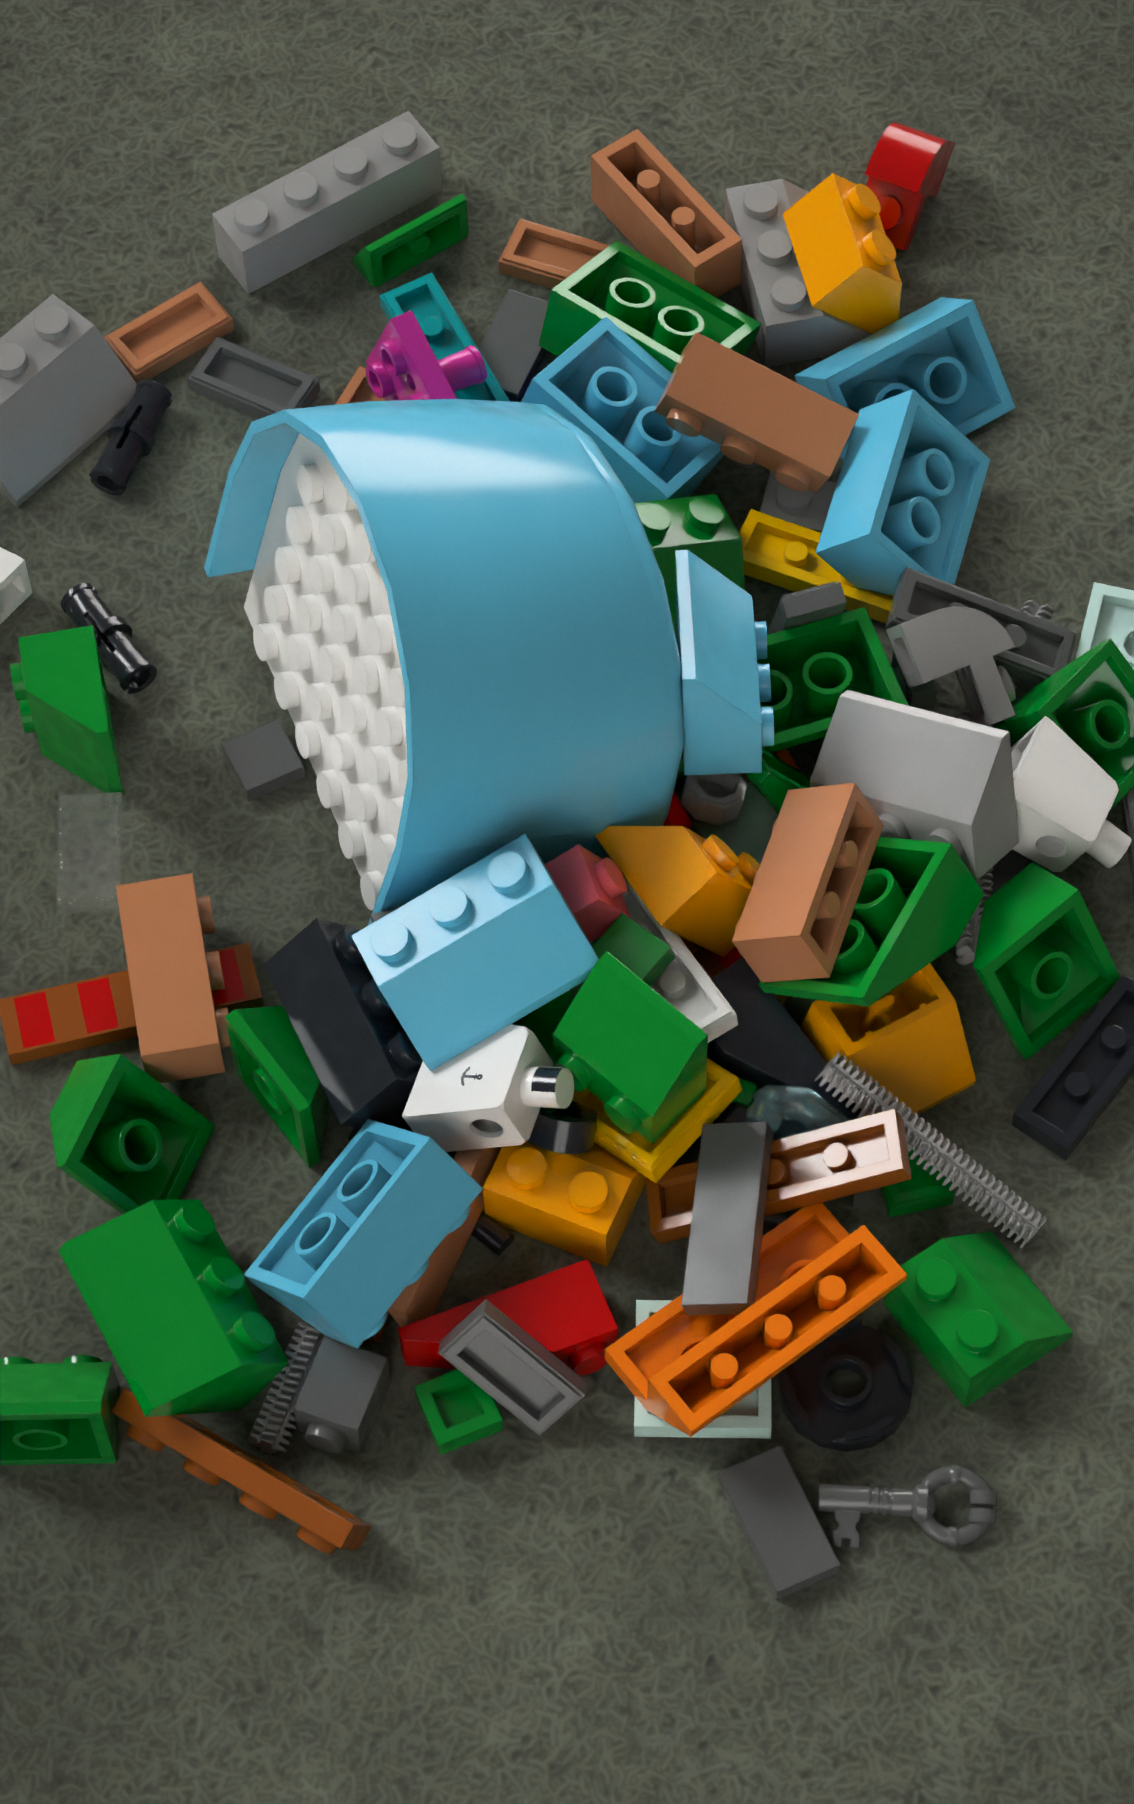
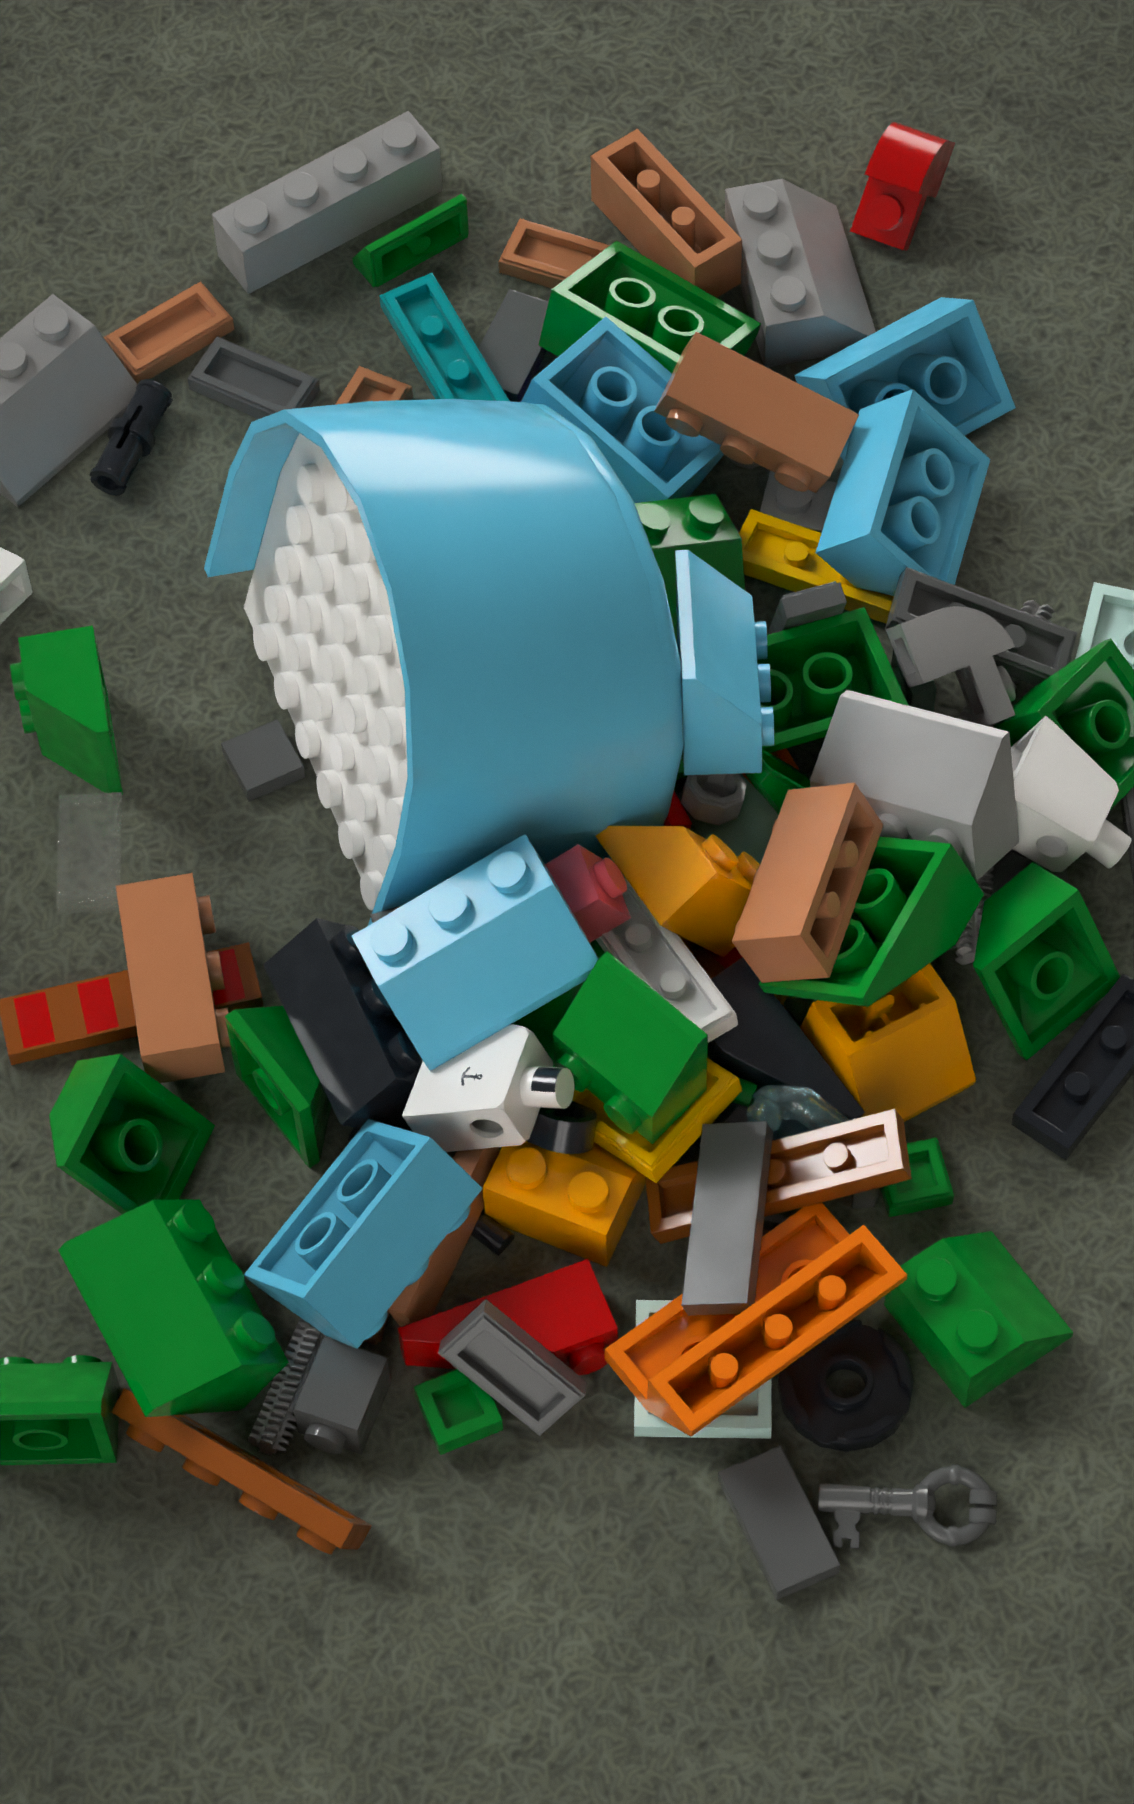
(112, 638): black pin -> none
(407, 369): dark pink plate -> none
(635, 949): green tile -> none
(845, 254): light orange slope -> none
(935, 1150): light grey axle -> none

